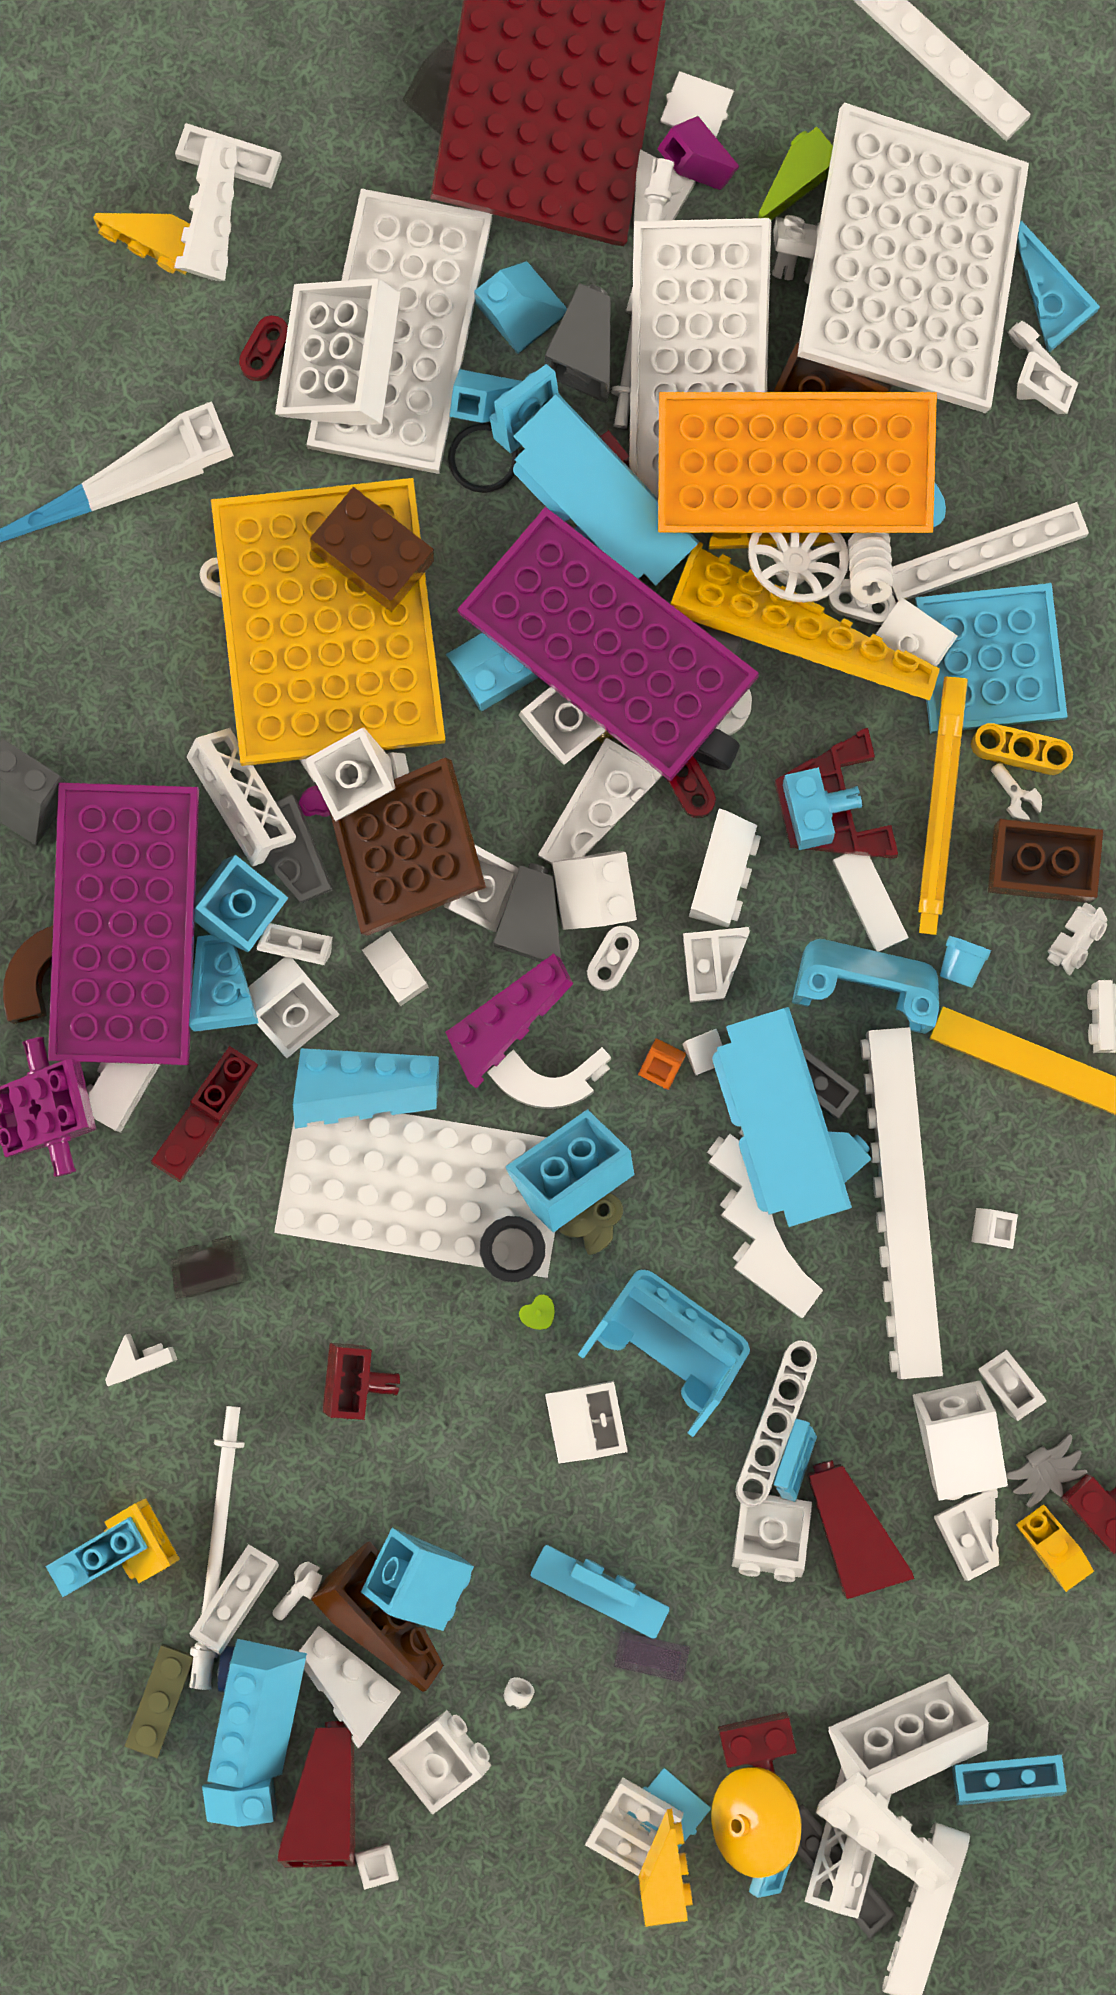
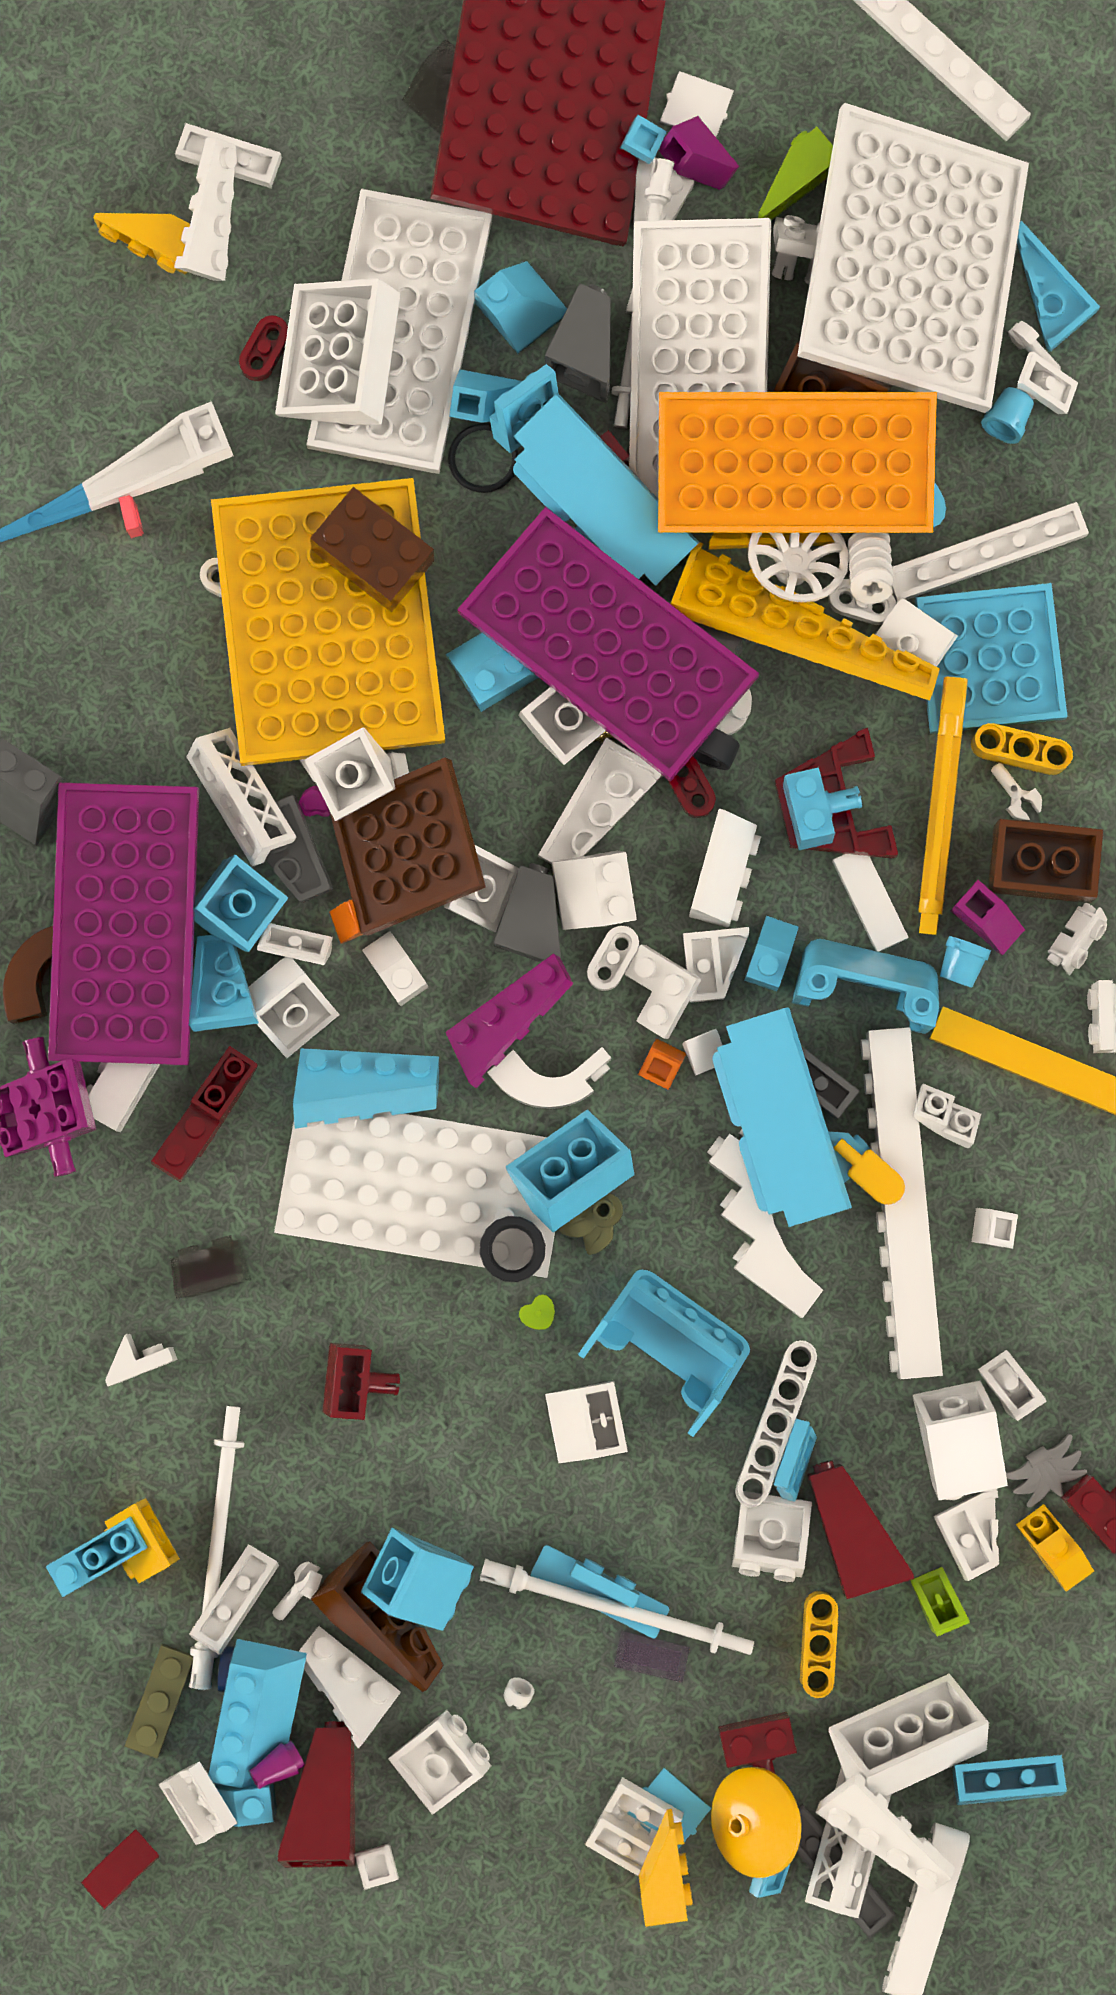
(119, 1869): none -> dark red slope
(131, 516): none -> coral tile
(198, 1803): none -> white slope
(278, 1765): none -> magenta cone
(345, 921): none -> orange slope
(518, 1580): none -> white bar
(643, 139): none -> medium azure plate
(670, 988): none -> white plate
(771, 953): none -> medium azure slope
(824, 1660): none -> yellow beam
(872, 1174): none -> yellow piece
(939, 1602): none -> lime slope
(941, 1115): none -> white slope
(988, 917): none -> magenta slope
(1008, 415): none -> medium azure piece

